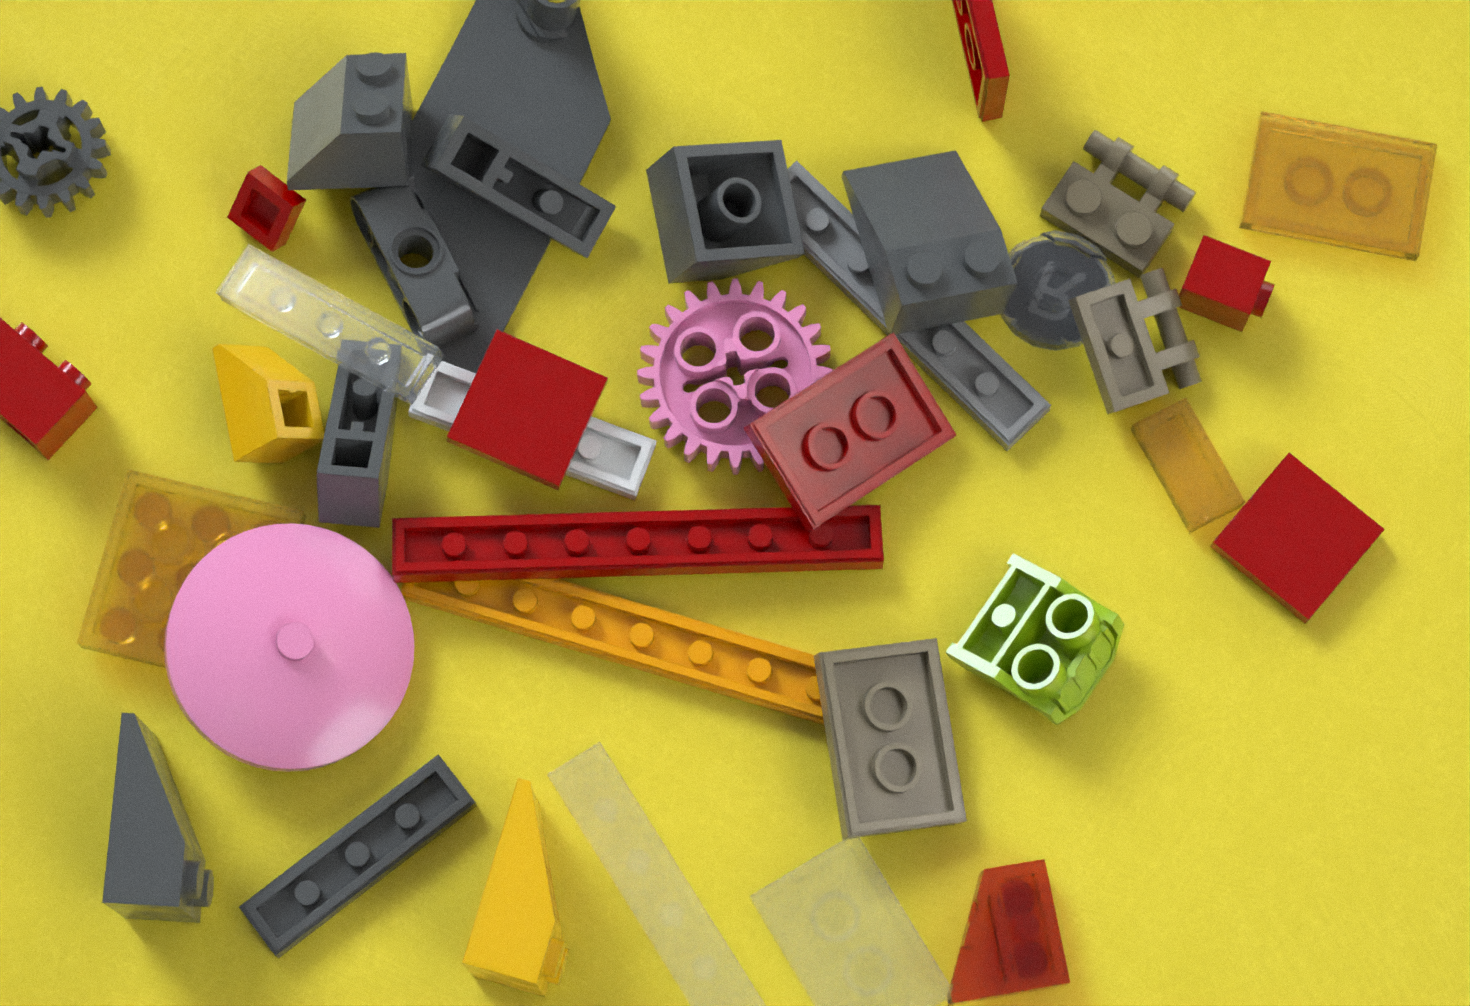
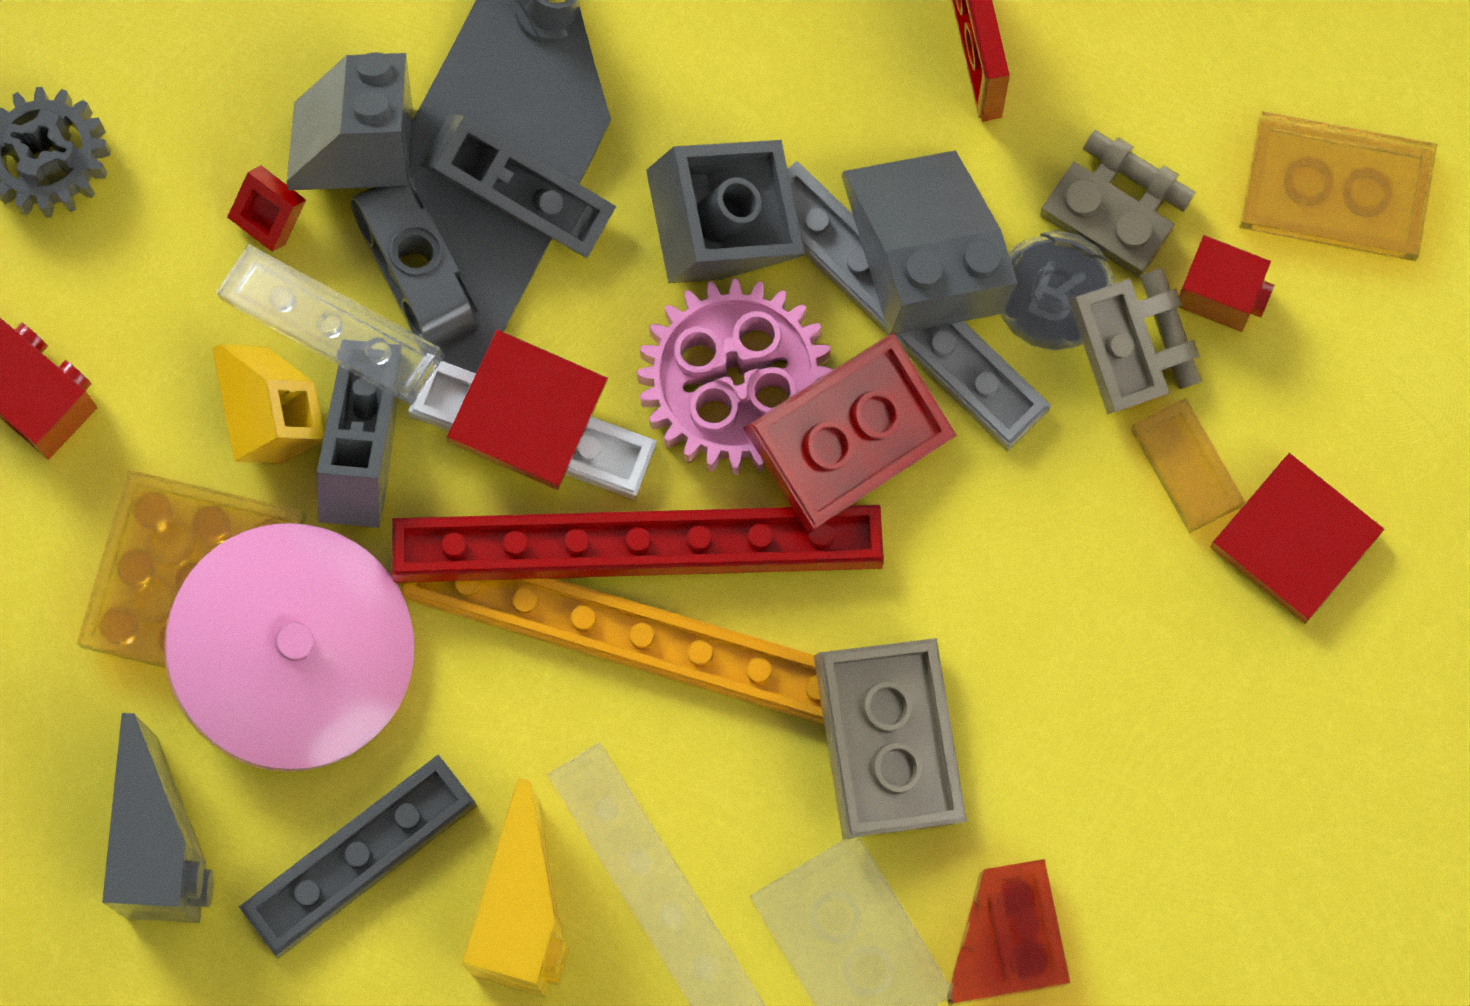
(1040, 640): lime slope -> none

